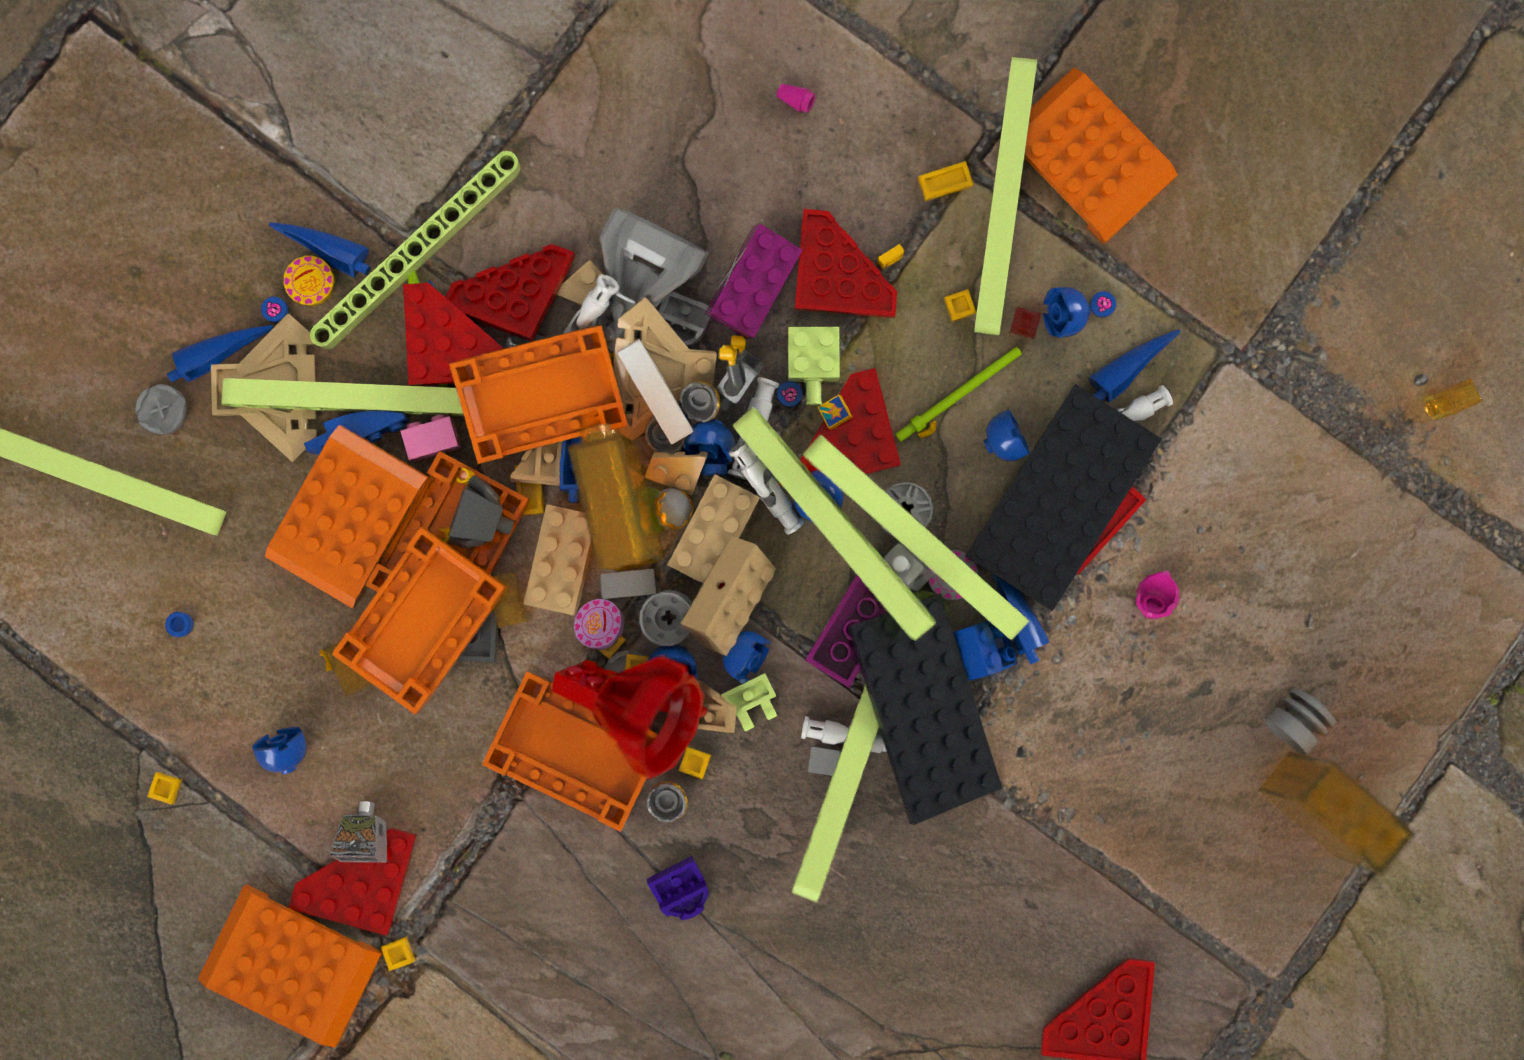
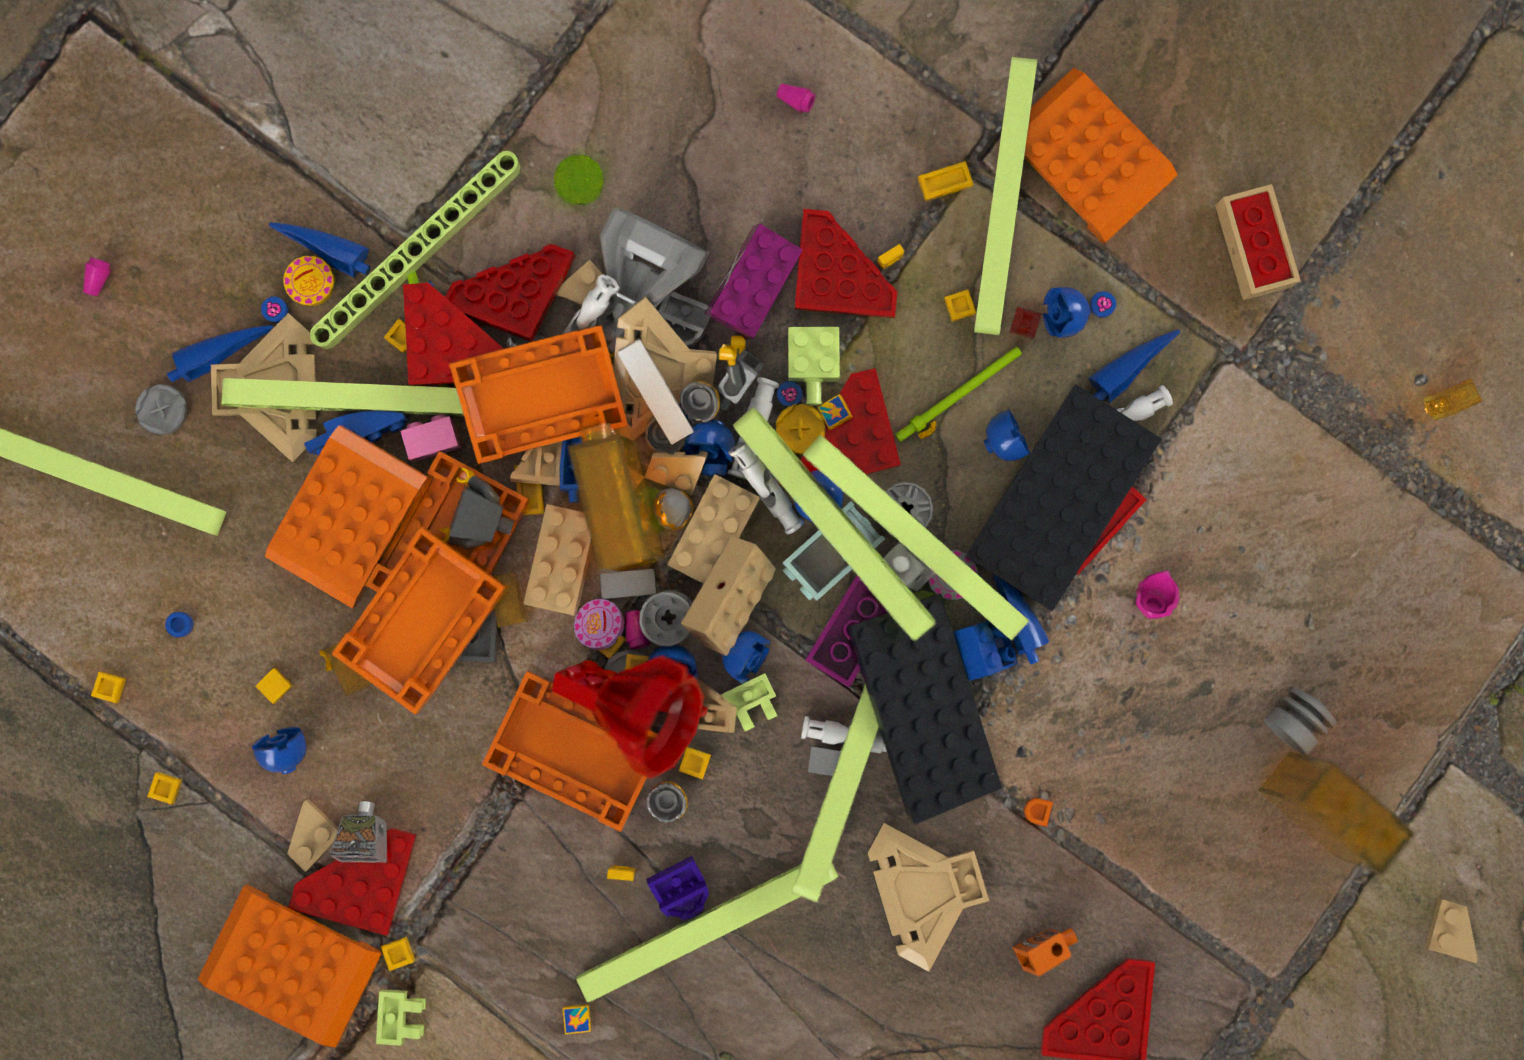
(95, 276): none -> dark pink cone
(108, 687): none -> yellow tile
(274, 686): none -> yellow tile
(311, 836): none -> tan wing
(392, 1017): none -> yellowish green plate
(397, 336): none -> yellow tile
(577, 1019): none -> tile
(578, 180): none -> clear neon green tile
(621, 873): none -> yellow tile
(634, 633): none -> dark pink cone
(691, 934): none -> yellowish green beam
(800, 426): none -> yellow tile
(819, 564): none -> clear door
(923, 892): none -> tan plate
(1038, 811): none -> orange tile
(1045, 950): none -> orange torso
(1257, 242): none -> brick
(1452, 931): none -> tan wing

